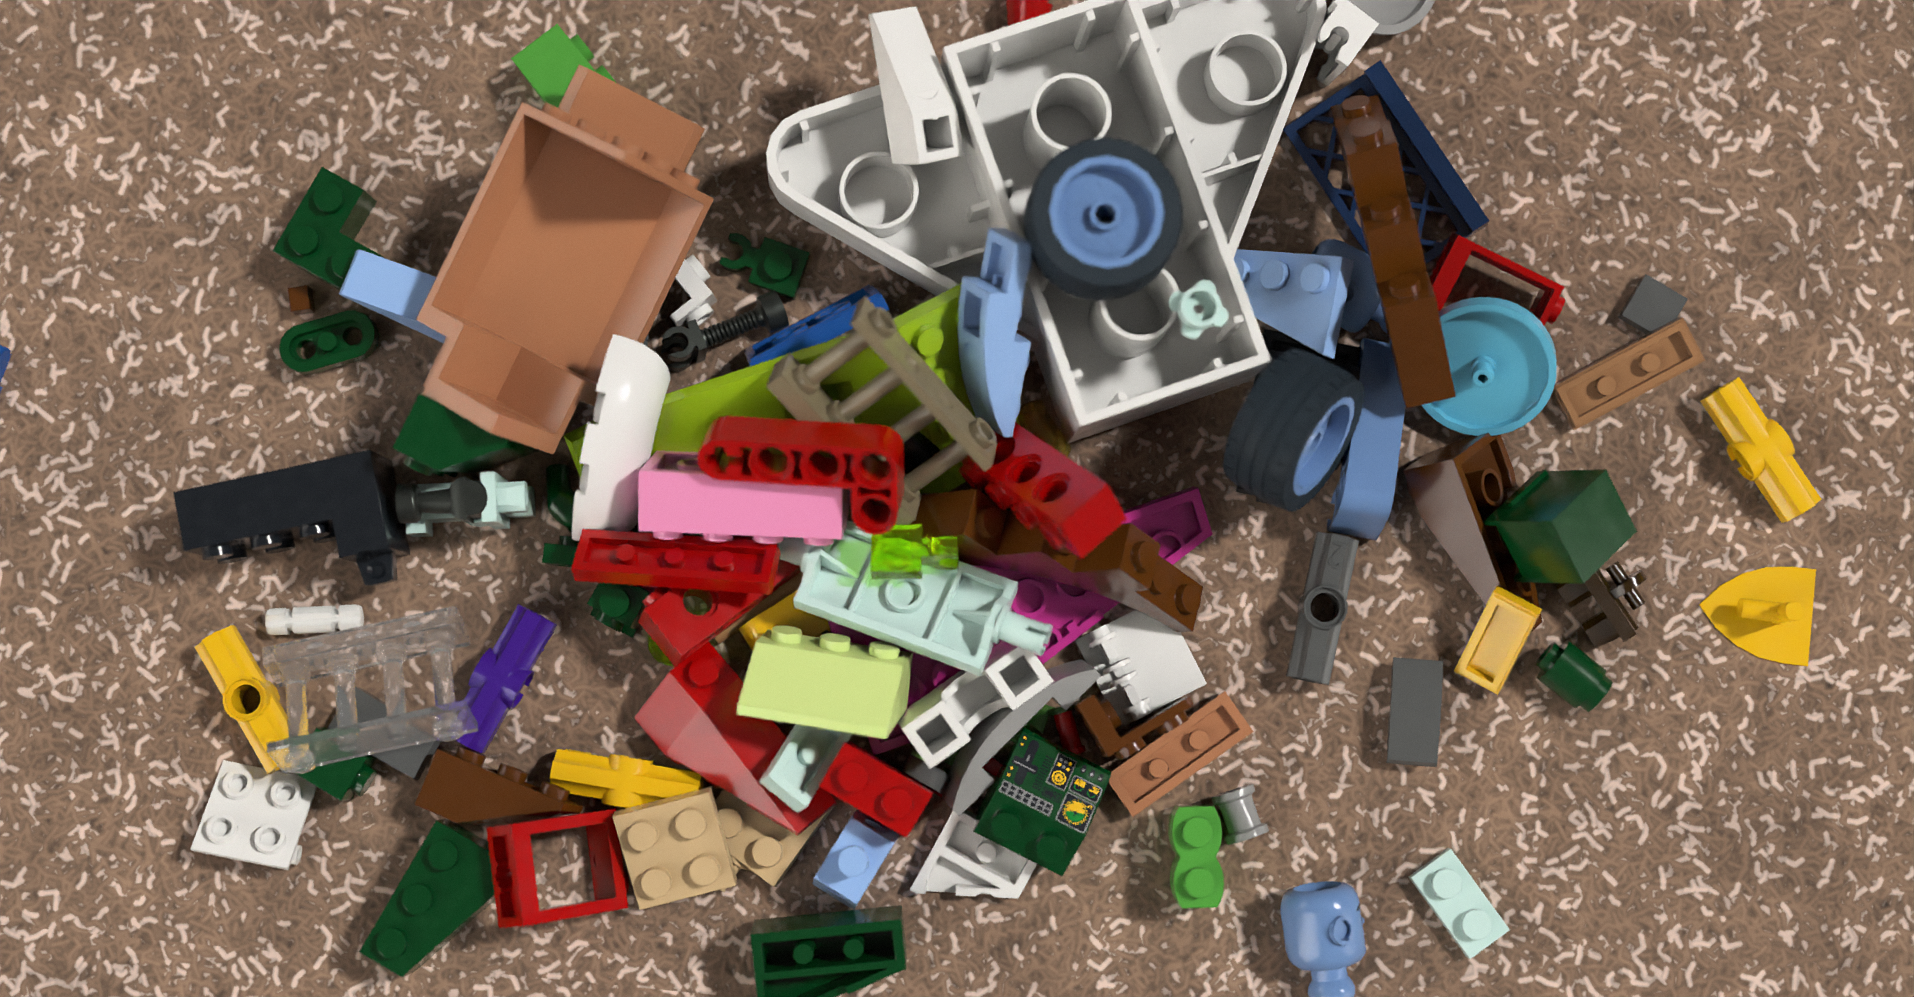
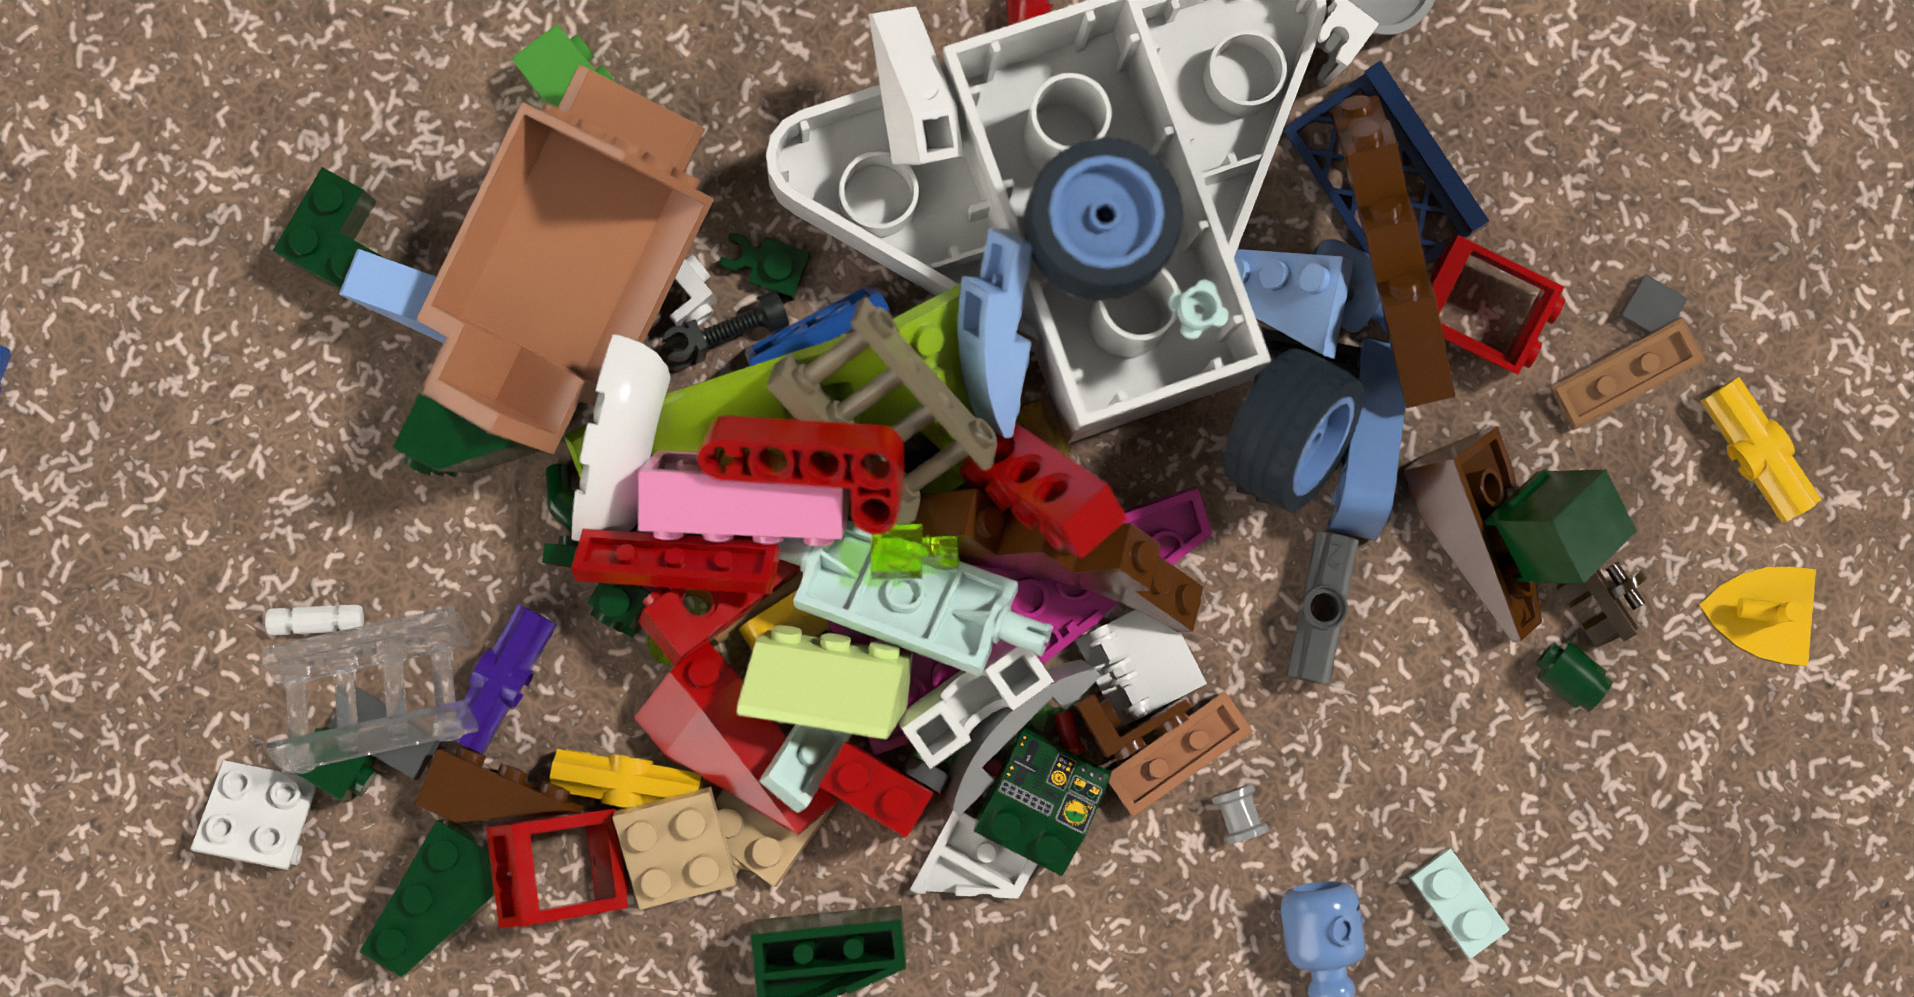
(233, 673): yellow piece -> none
(301, 300): reddish brown piece -> none
(320, 500): black hinge -> none
(330, 340): dark green plate -> none
(474, 502): hips -> none
(855, 859): light blue torso -> none
(1195, 871): bright green brick -> none
(1414, 712): dark grey slope -> none
(1497, 640): yellow tile -> none
(1498, 366): medium azure piece -> none

